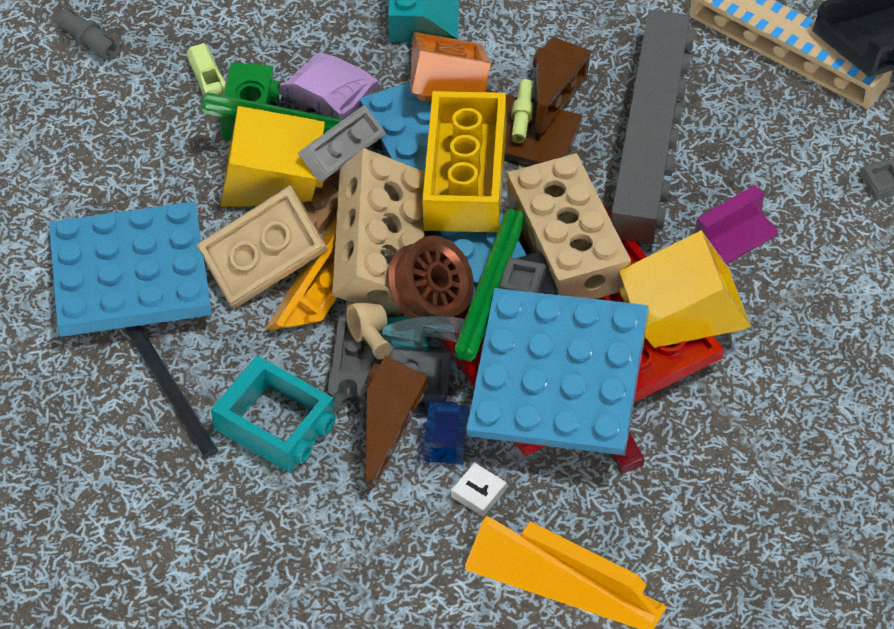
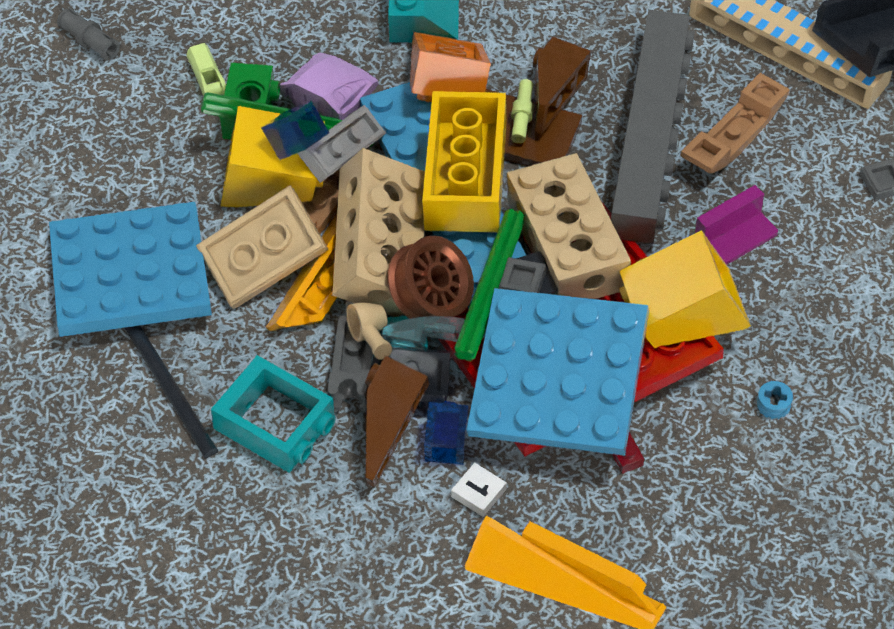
(295, 130): none -> brick
(738, 127): none -> medium nougat slope
(785, 397): none -> dark azure bush

